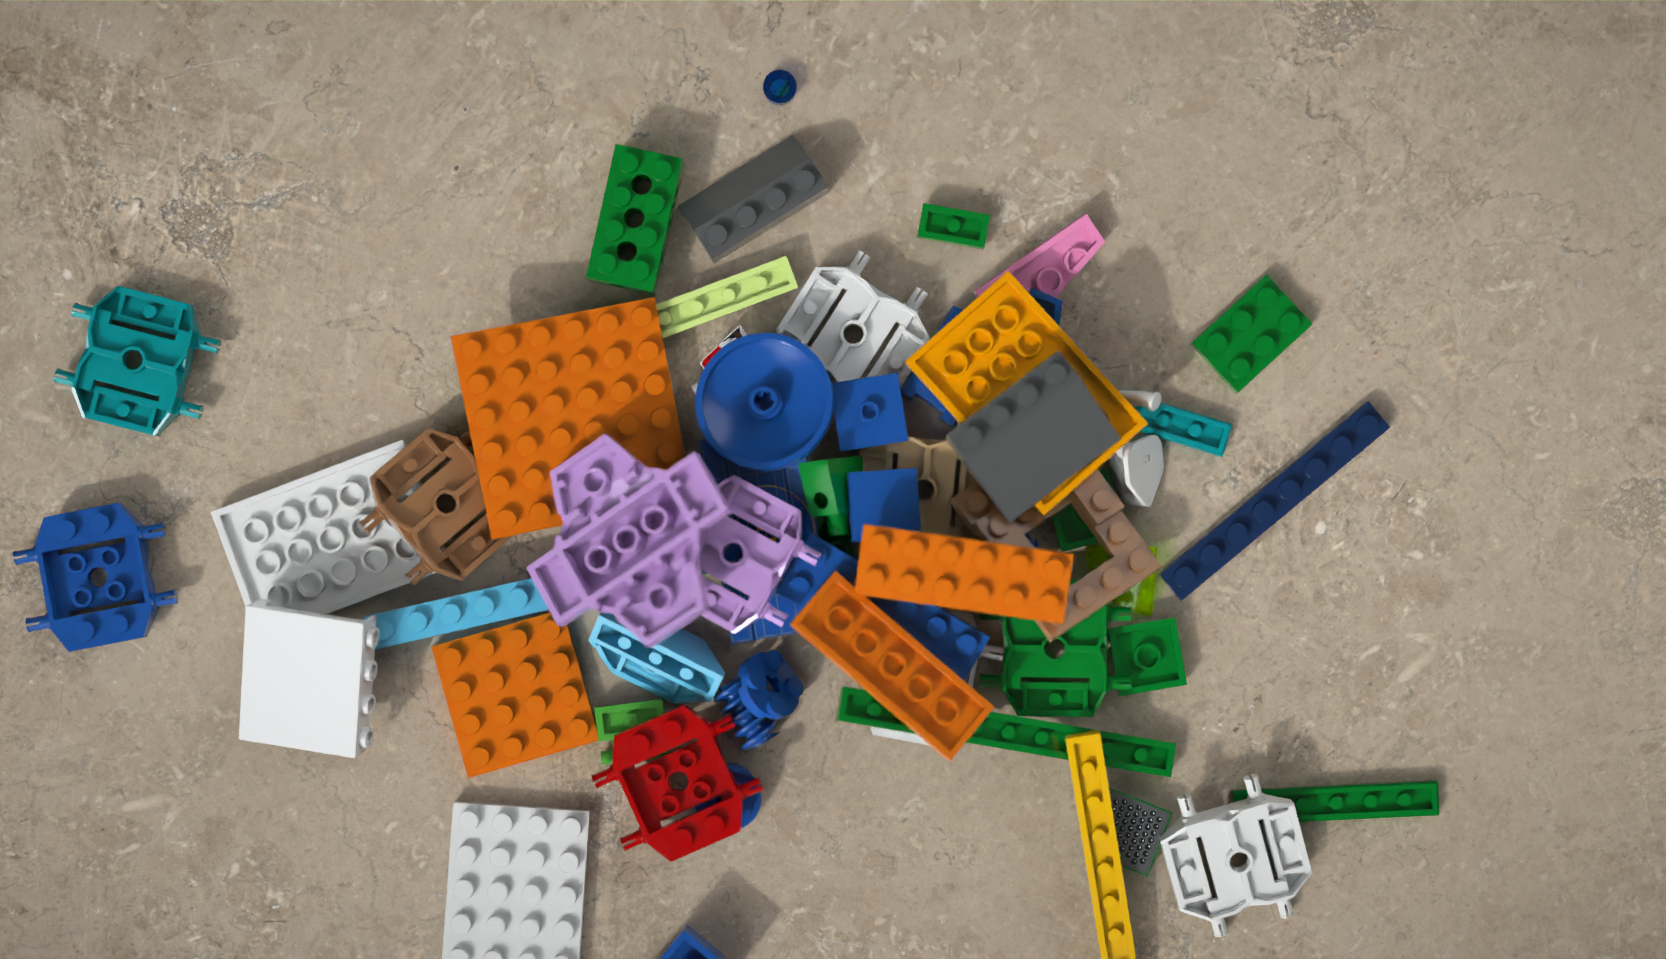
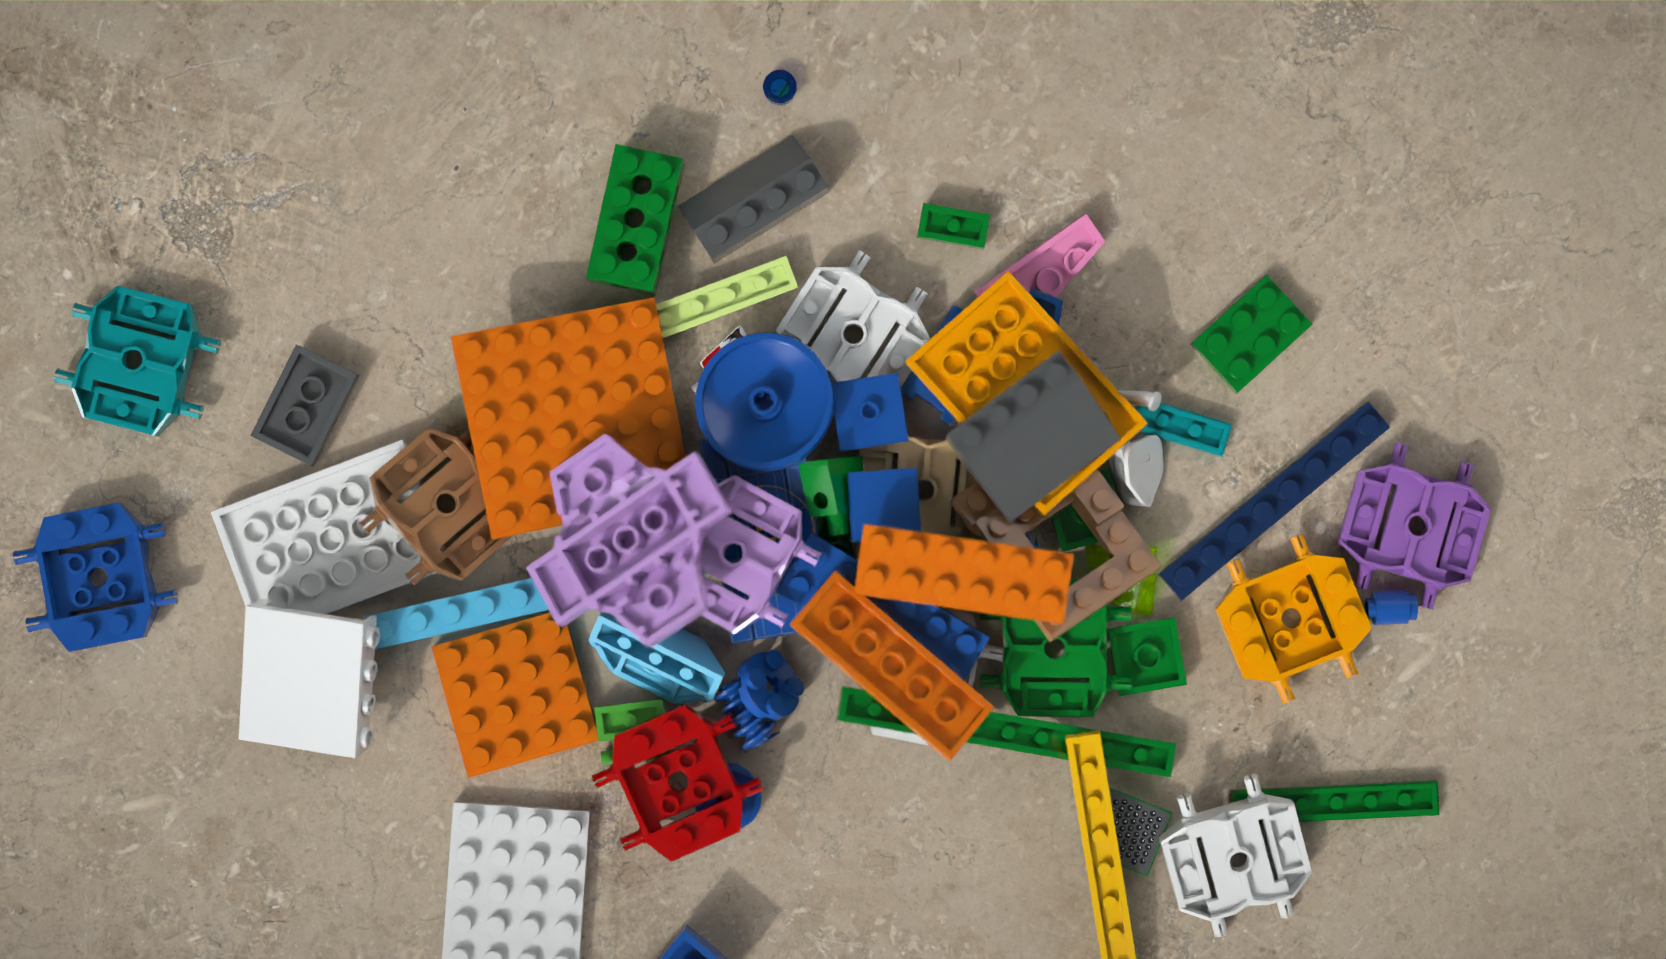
(304, 405): none -> dark grey plate
(1309, 640): none -> light orange piece
(1391, 607): none -> blue brick
(1401, 550): none -> medium lavender piece

